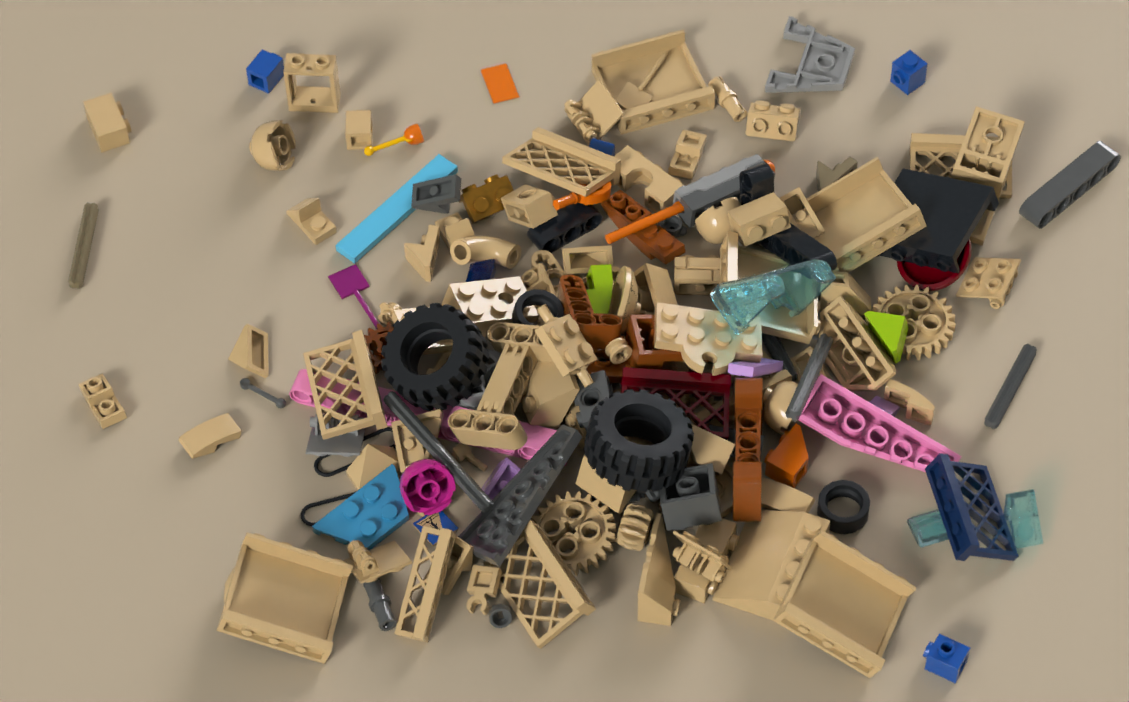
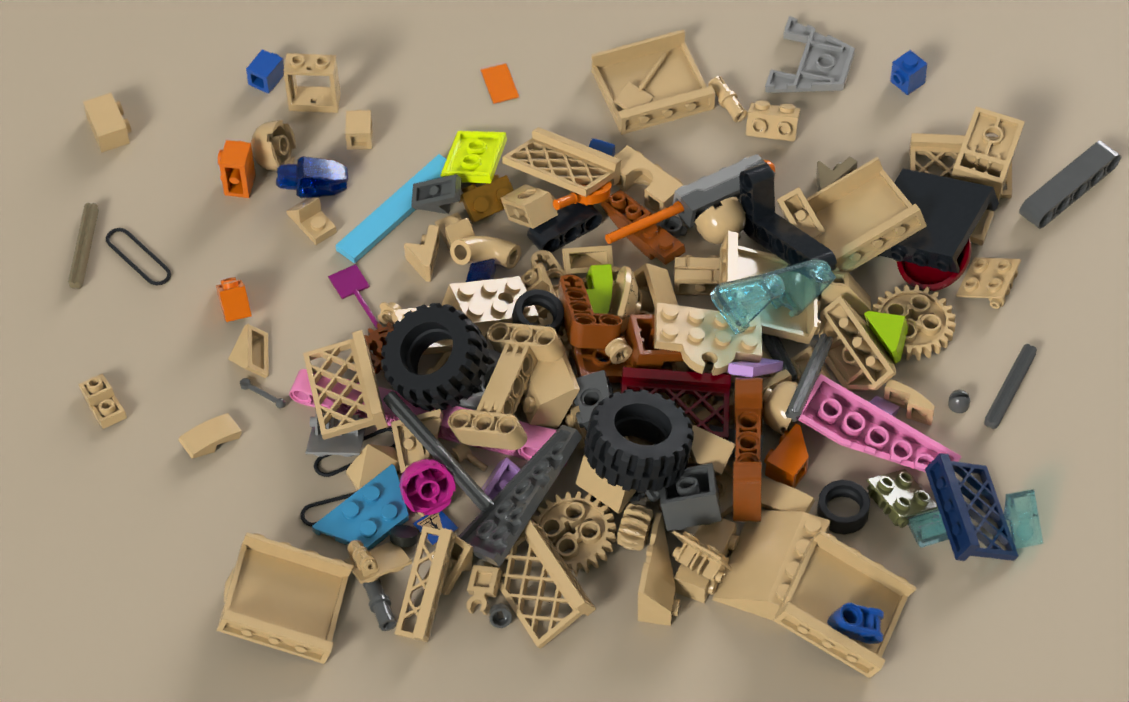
(131, 263): none -> black piece
(233, 299): none -> orange slope
(237, 168): none -> orange brick
(313, 177): none -> clear blue hinge
(404, 535): none -> pearl dark grey tile
(412, 136): hinge -> none
(475, 156): none -> neon yellow tile
(566, 345): tan plate -> none
(594, 112): tan hinge -> none
(687, 154): tan slope -> none
(759, 219): tan brick -> none
(861, 623): none -> blue piece
(899, 496): none -> olive hinge
(946, 657): blue brick -> none
(959, 401): none -> dark grey hinge

